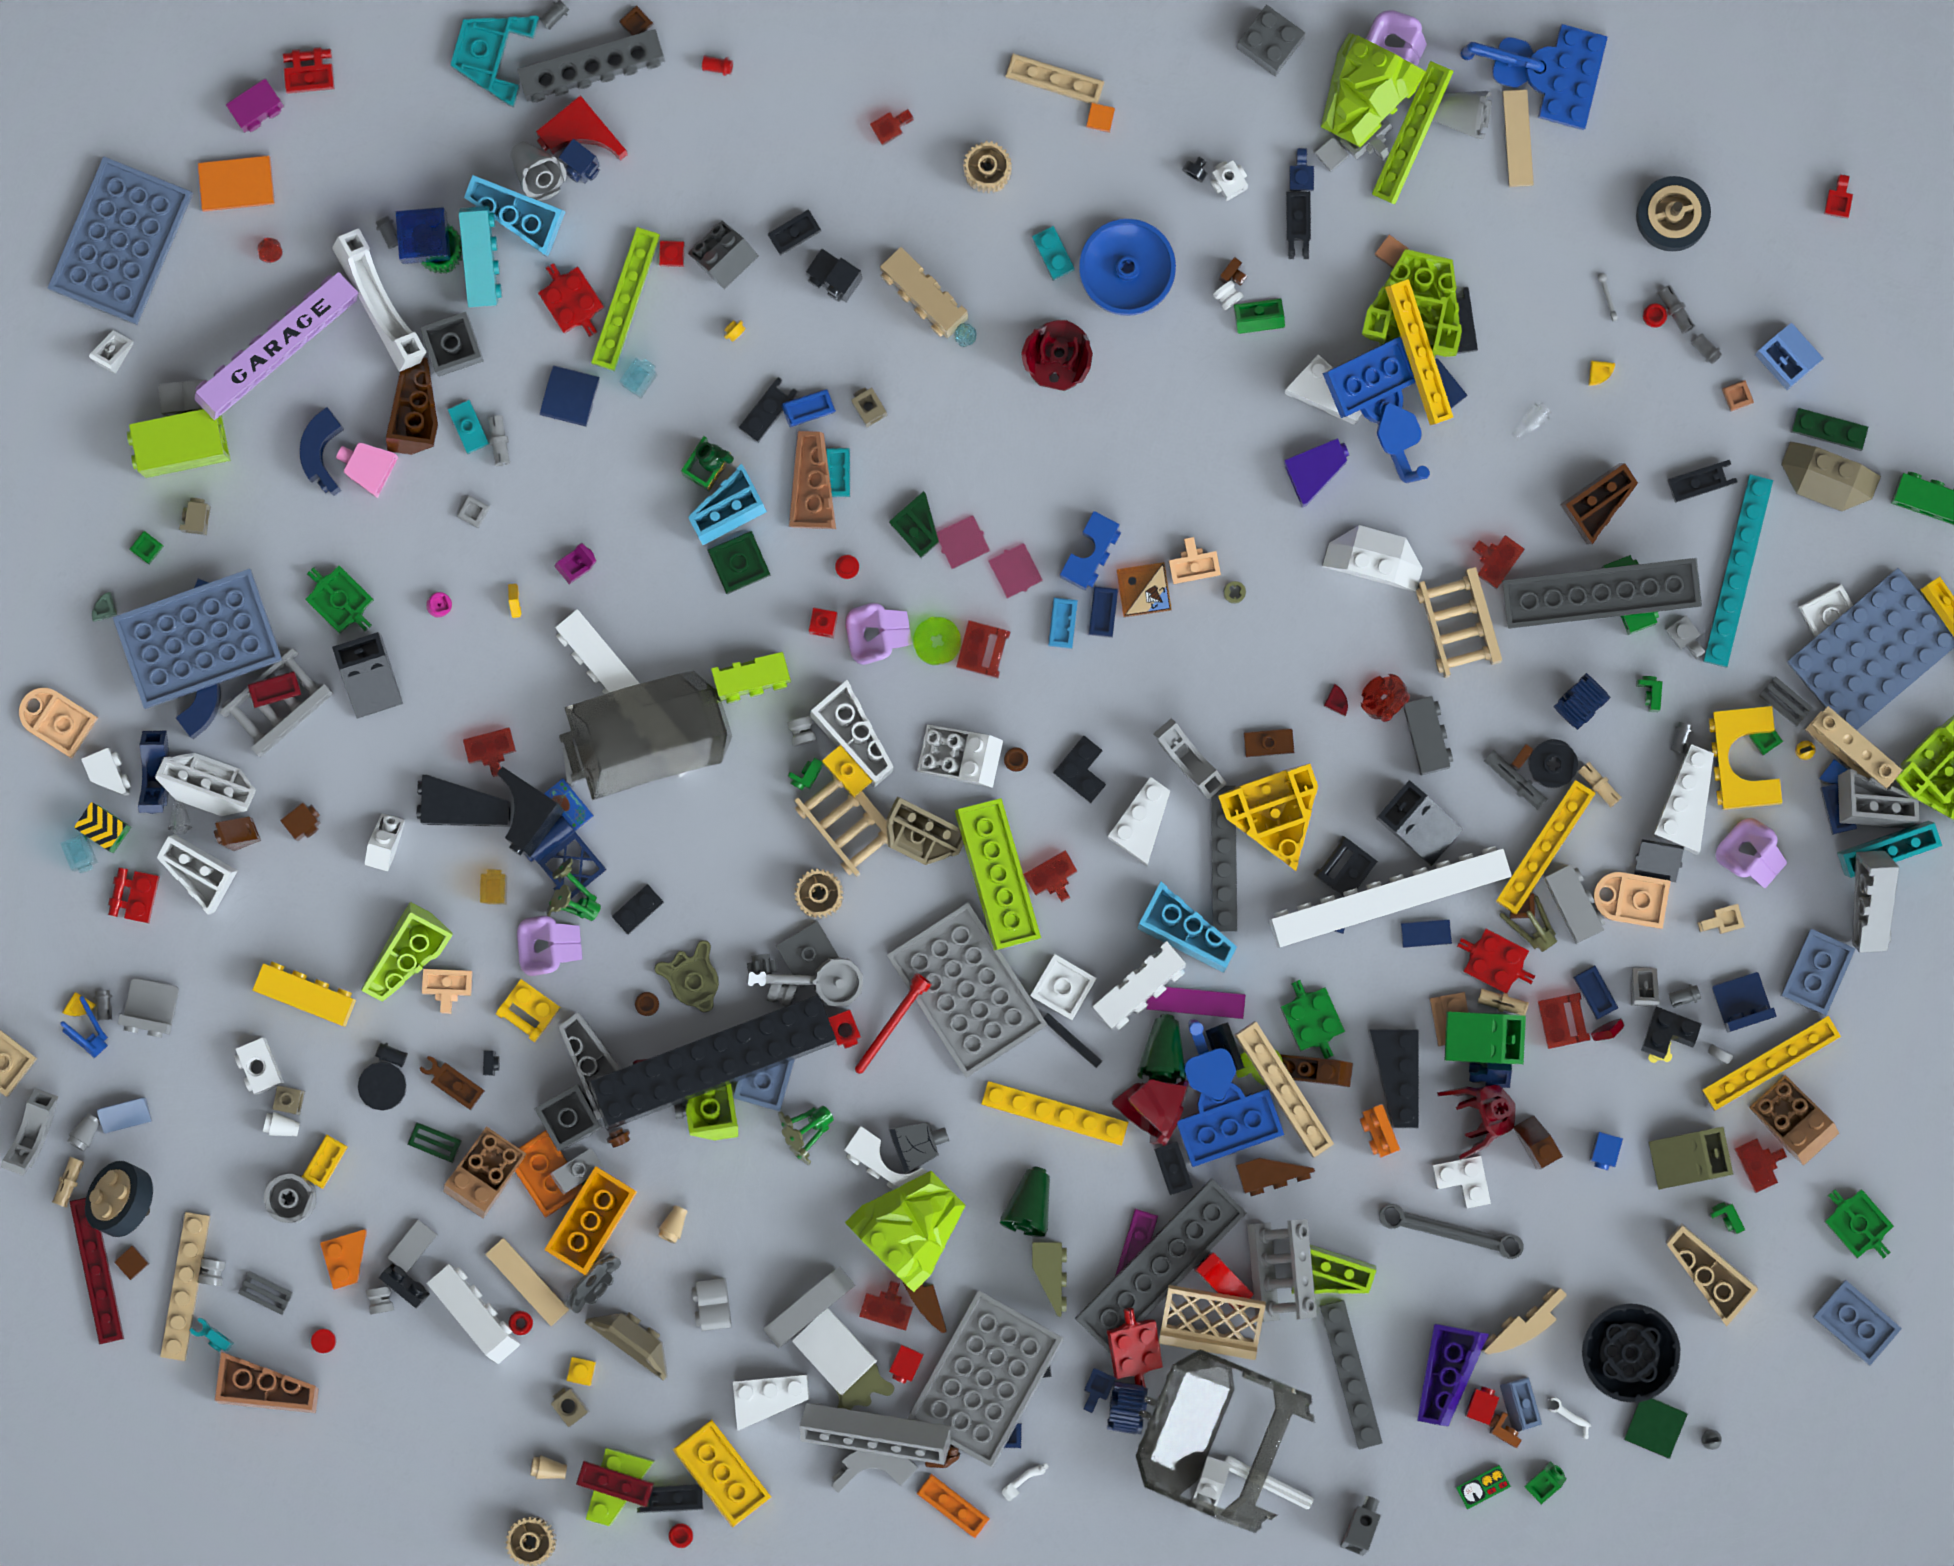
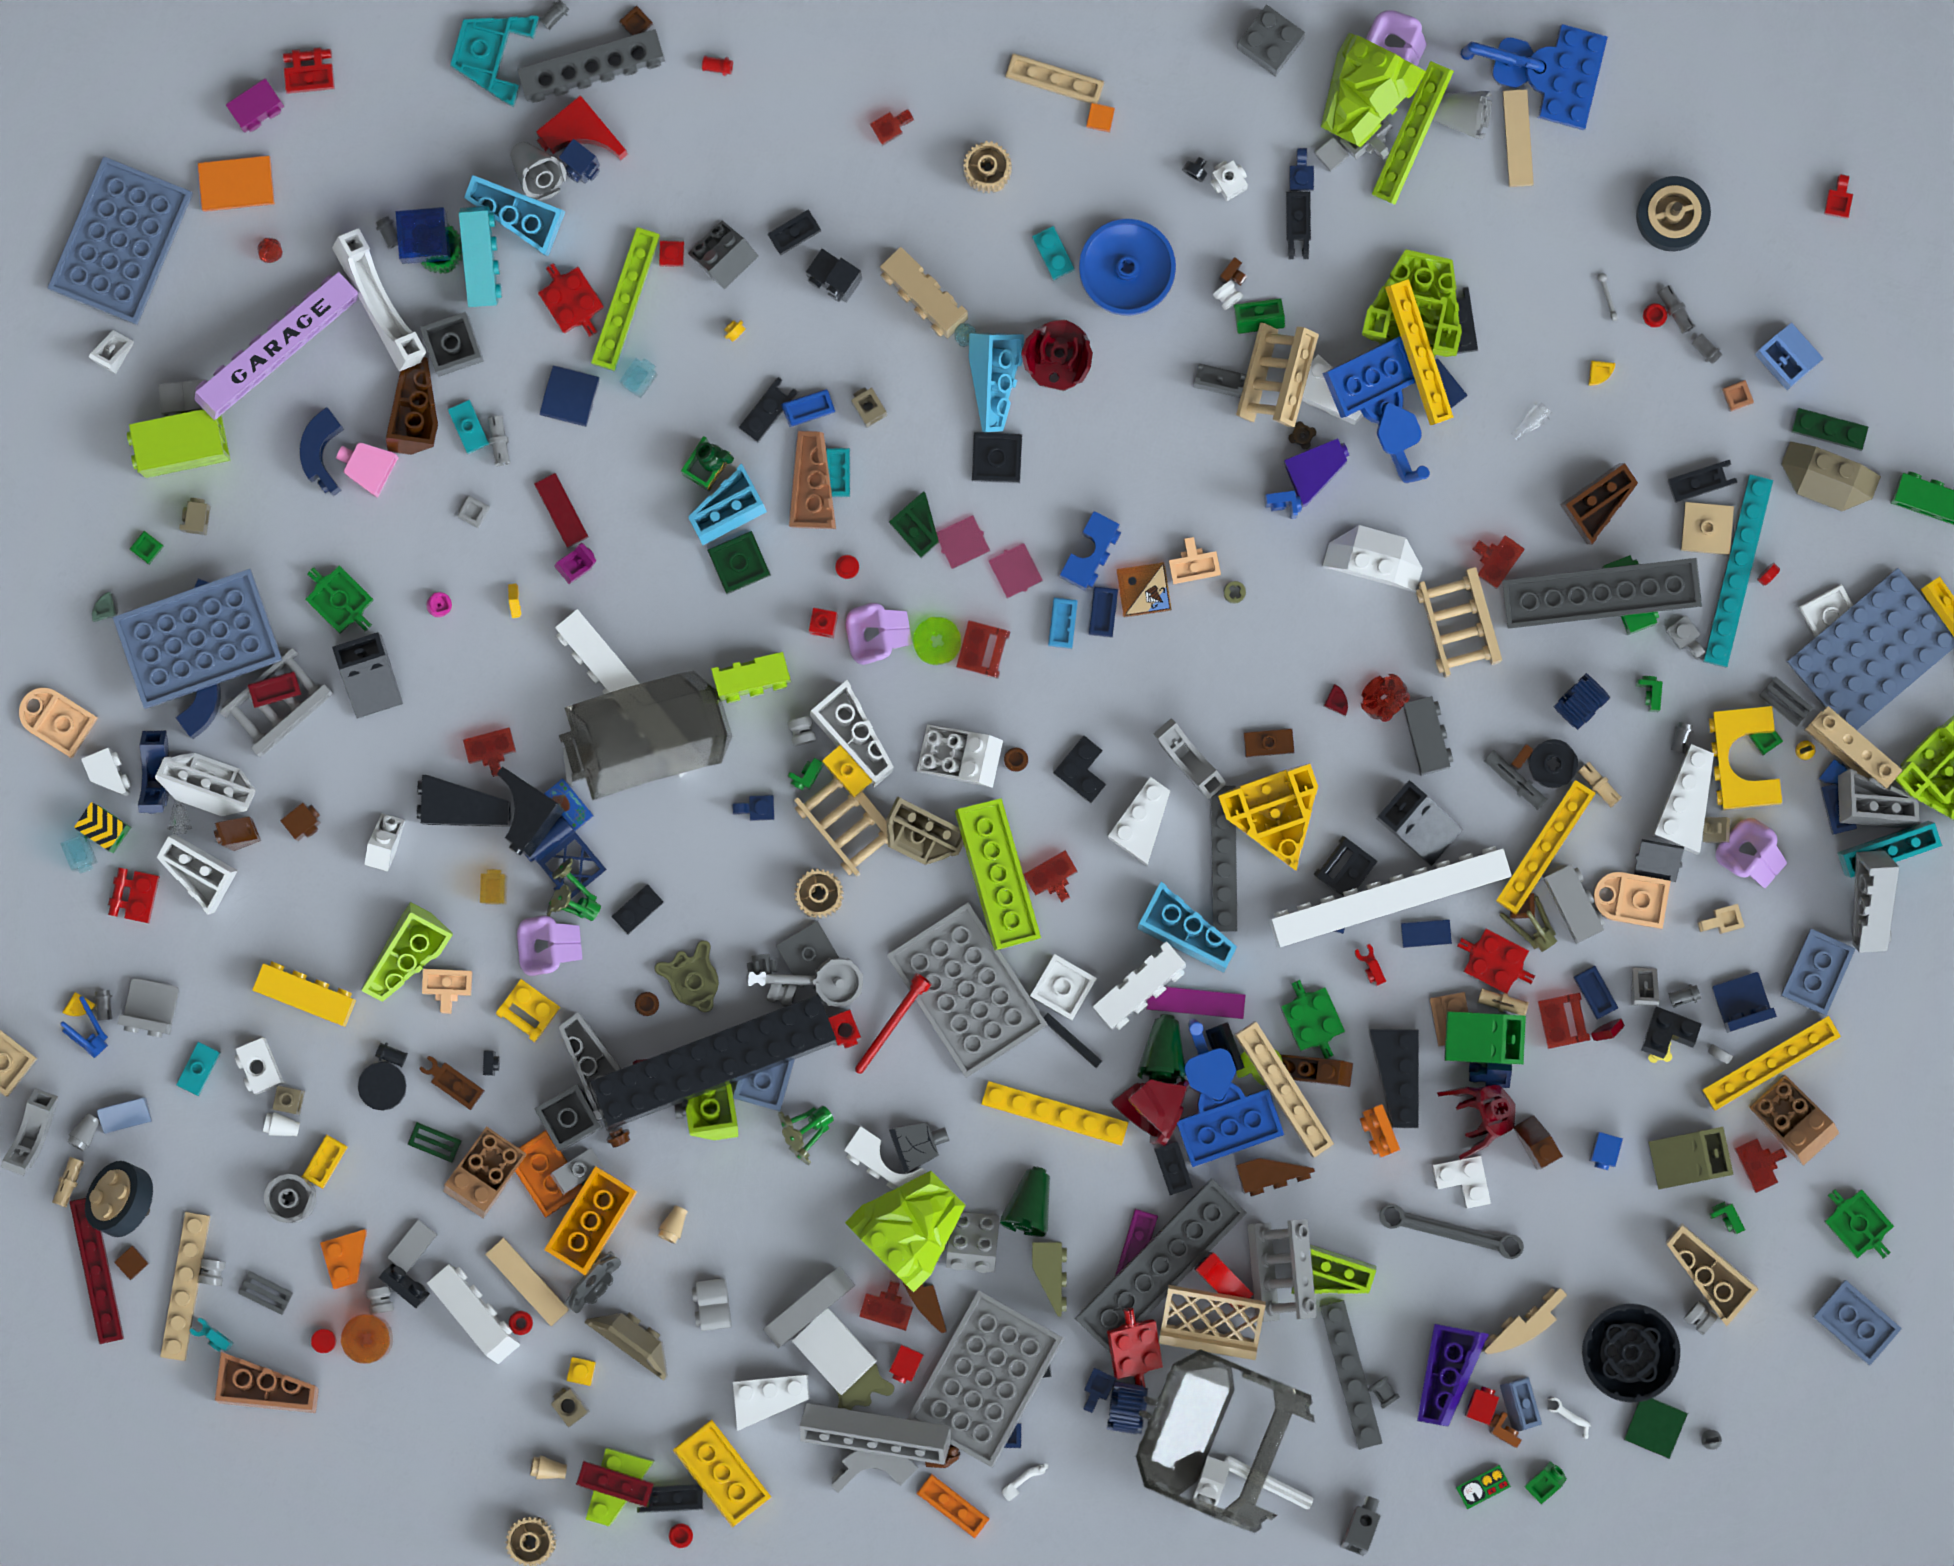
(198, 1069): none -> teal plate
(380, 1336): none -> clear orange brick
(561, 510): none -> dark red tile
(759, 808): none -> dark blue plate
(973, 1243): none -> light grey bracket
(993, 370): none -> medium azure wedge
(997, 457): none -> black tile
(1219, 380): none -> dark grey hinge
(1278, 502): none -> blue bracket
(1294, 379): none -> tan fence
(1301, 428): none -> dark brown plate
(1374, 971): none -> red plate
(1384, 1392): none -> dark grey bush
(1390, 251): nougat tile -> none
(1700, 1317): none -> light grey wheel
(1707, 528): none -> tan plate
(1716, 830): none -> dark tan tile
(1768, 574): none -> red tile

